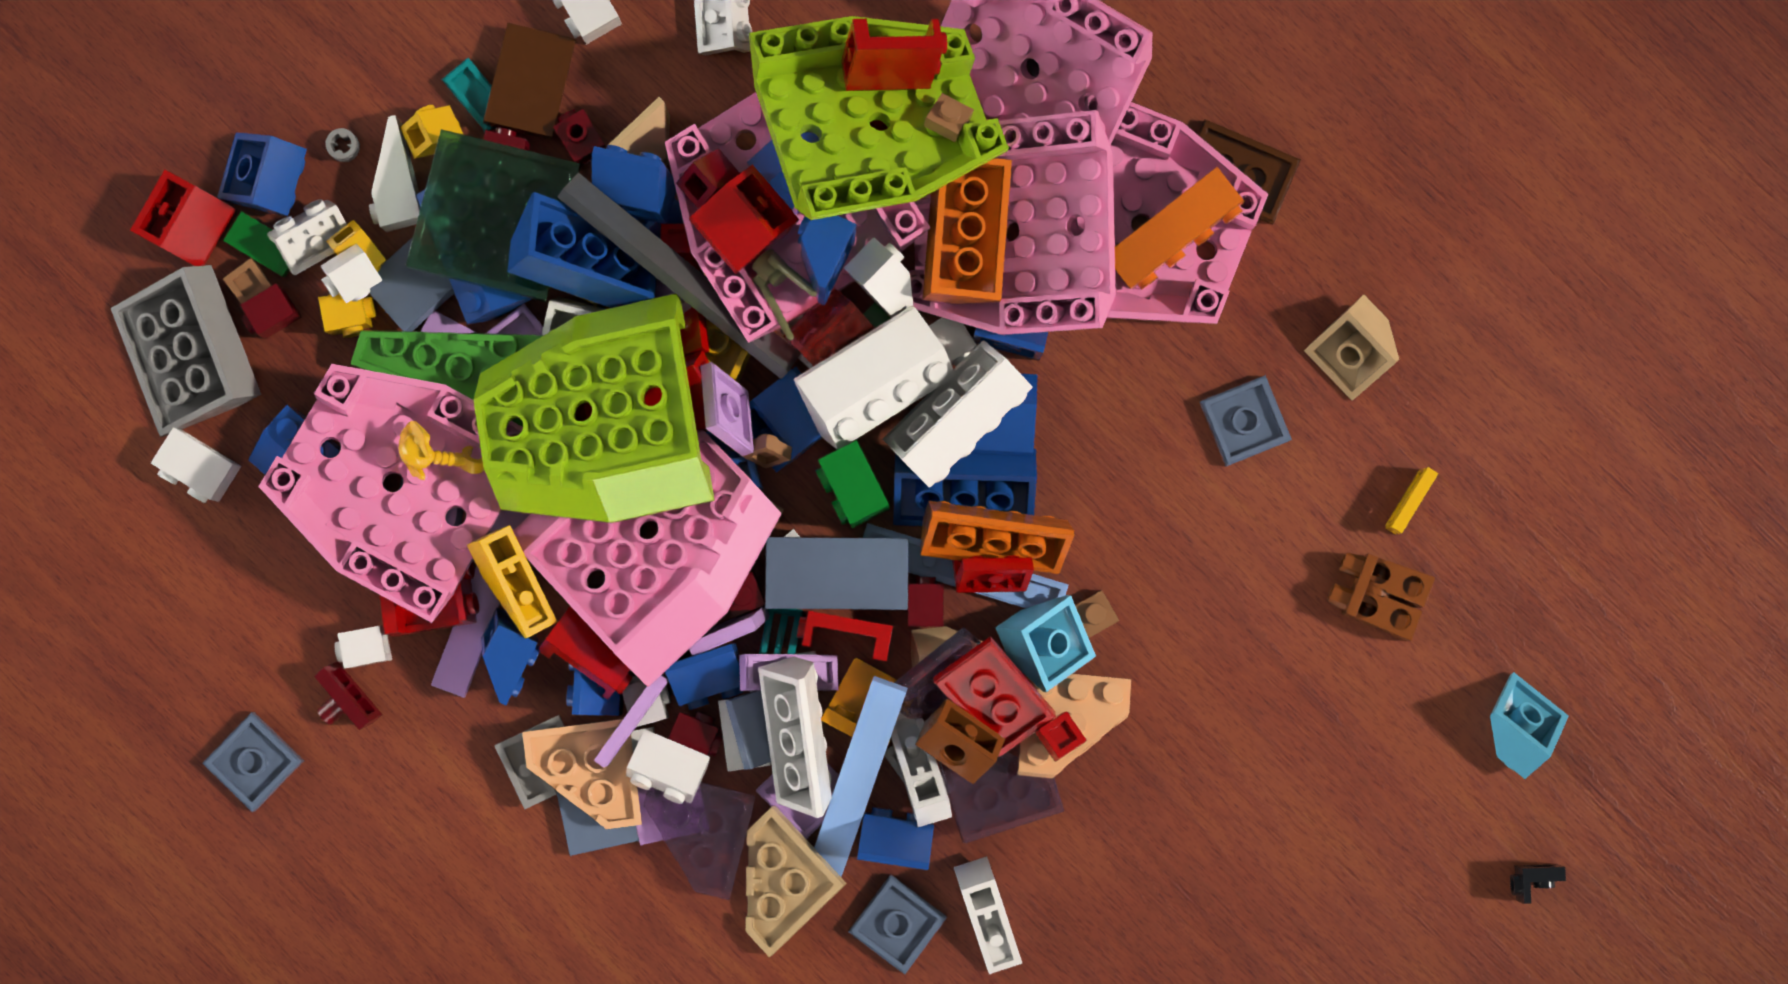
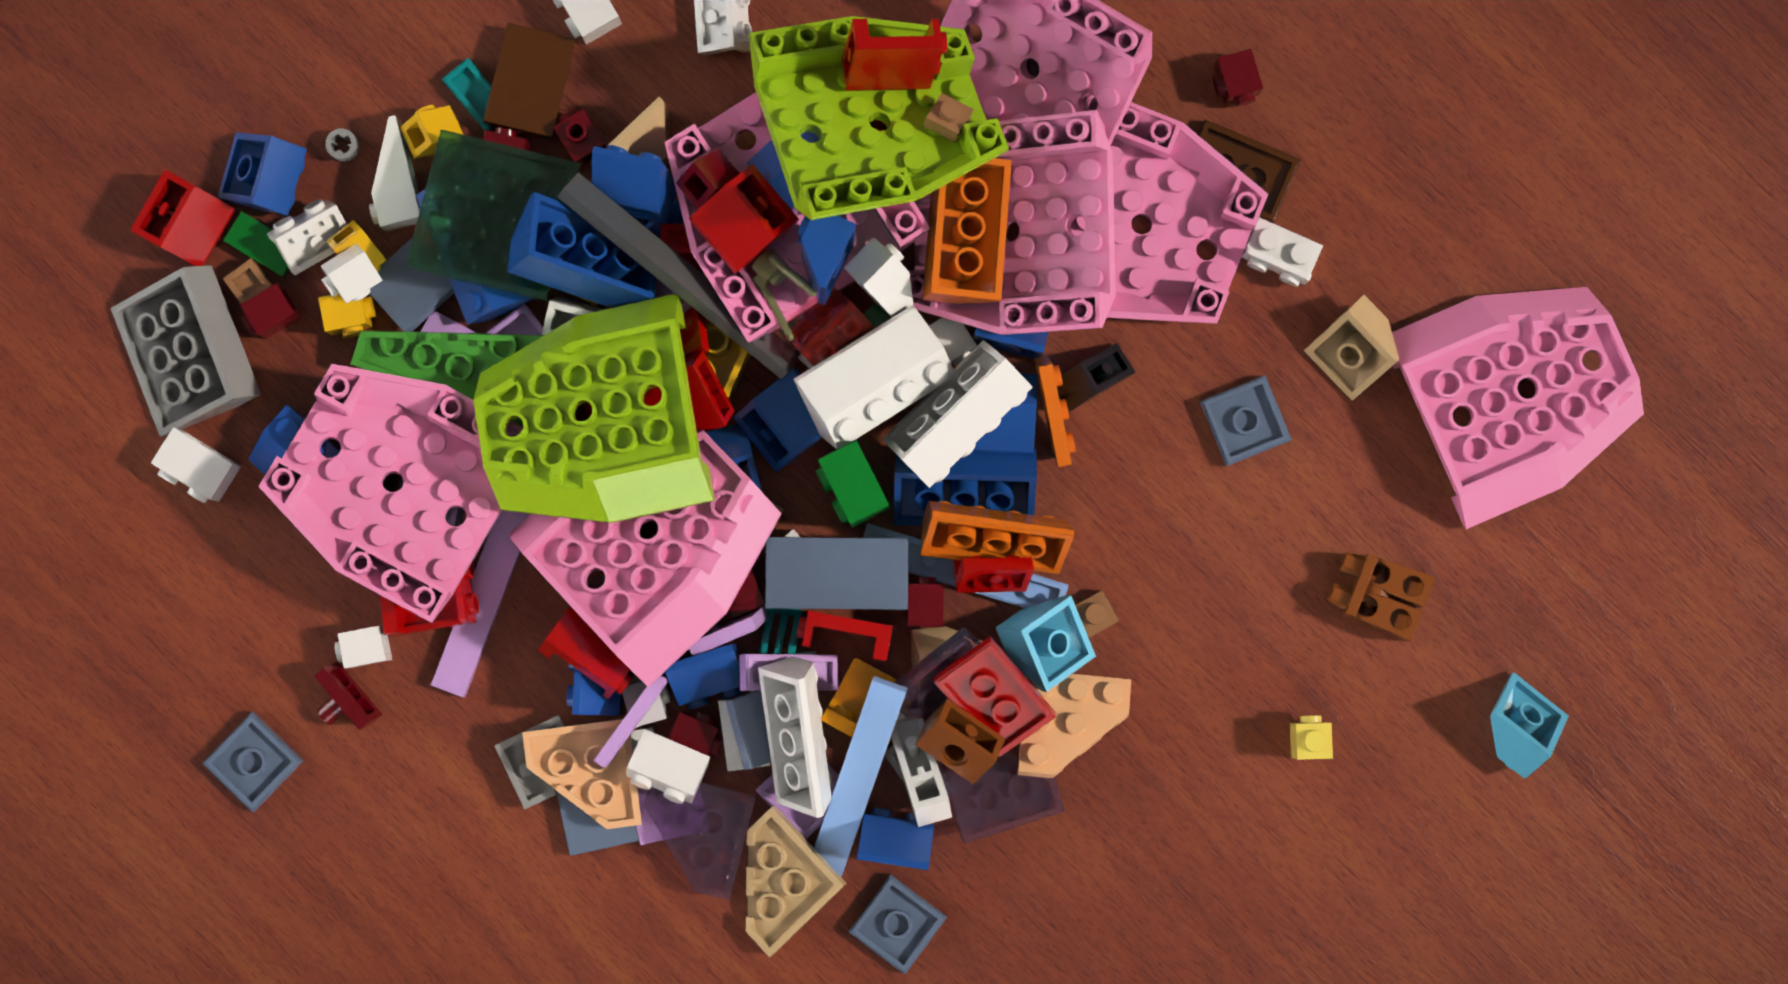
(418, 454): yellow piece -> none
(507, 654): blue slope -> none
(512, 580): yellow slope -> none
(727, 409): lavender tile -> none
(769, 451): medium nougat plate -> none
(987, 915): white slope -> none
(1055, 410): none -> orange plate
(1061, 736): red plate -> none
(1094, 376): none -> black slope
(1175, 228): orange brick -> none
(1237, 78): none -> dark red brick
(1281, 252): none -> white bracket
(1311, 738): none -> light yellow brick
(1411, 500): yellow tile -> none
(1516, 444): none -> bright pink wedge
(1541, 875): black bracket -> none

